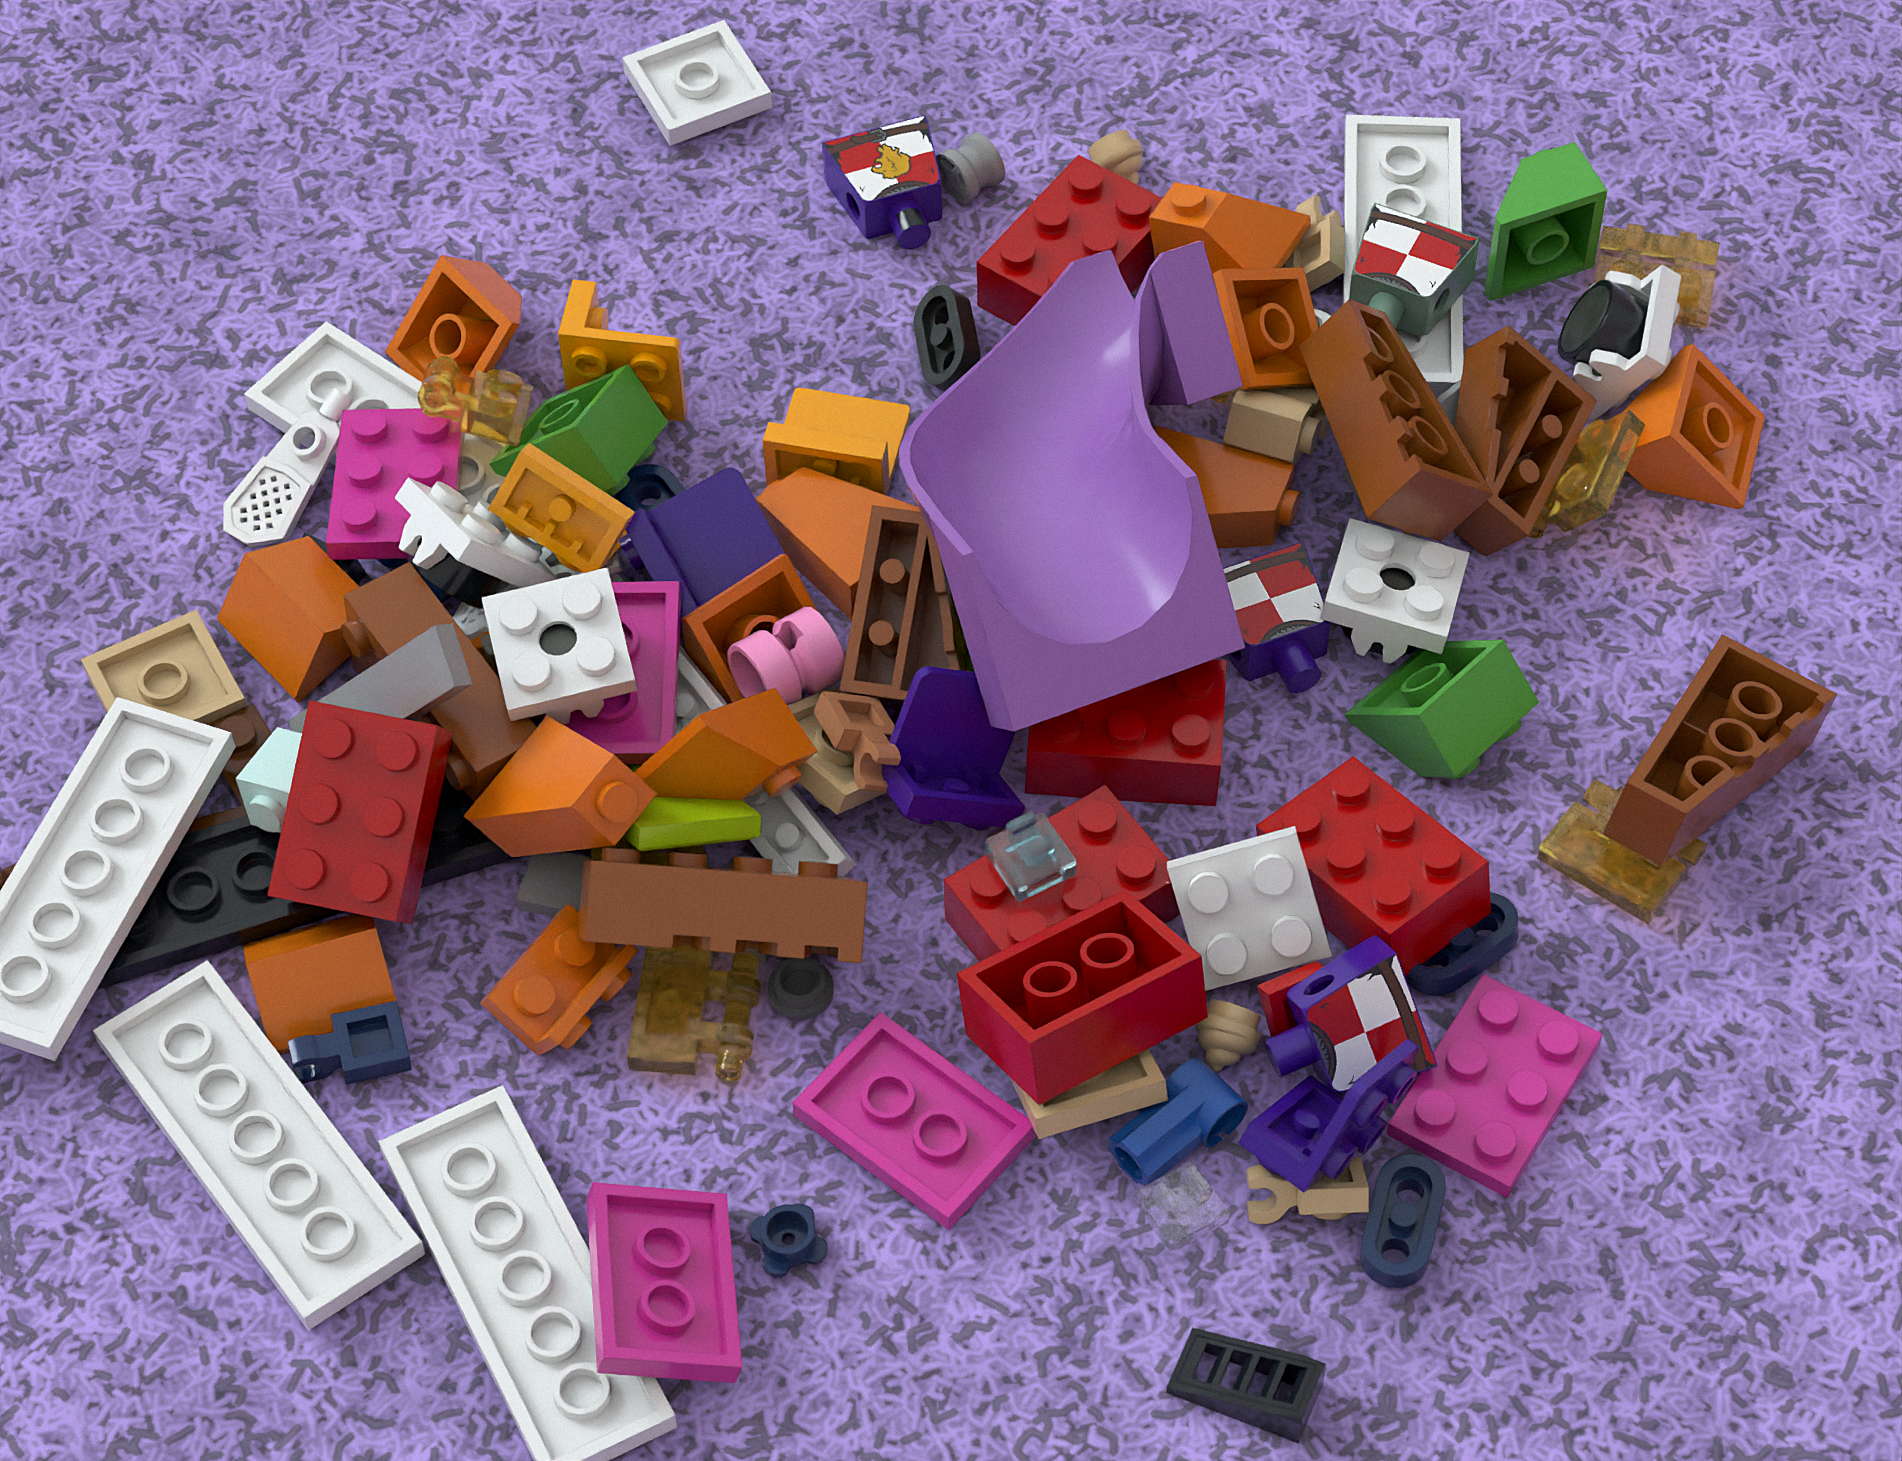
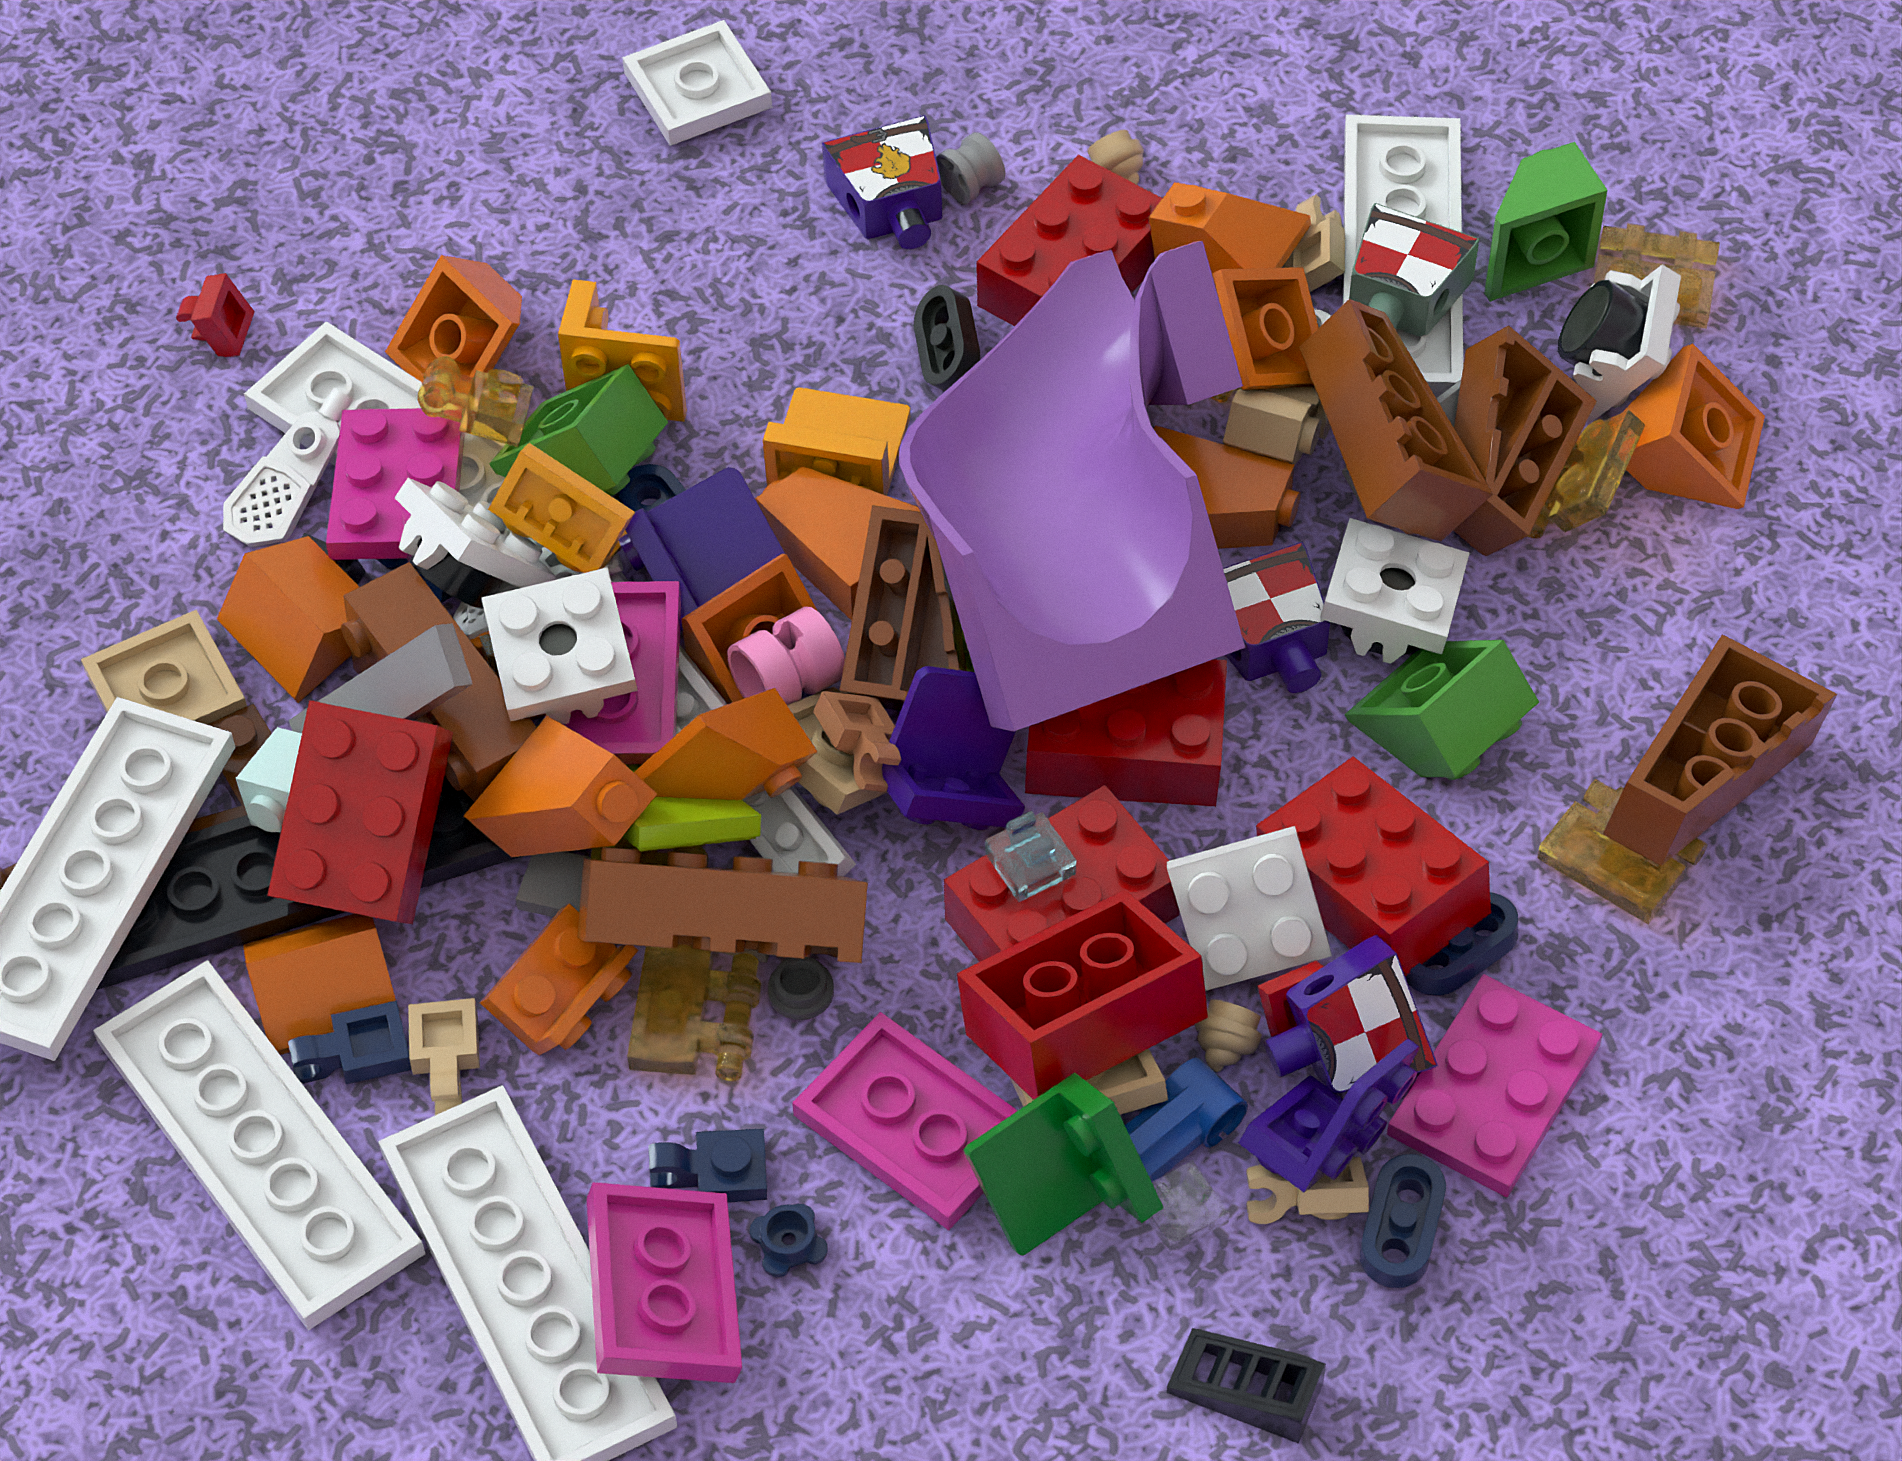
(219, 315): none -> red tile
(442, 1044): none -> tan plate
(723, 1163): none -> dark blue plate
(1059, 1163): none -> green bracket

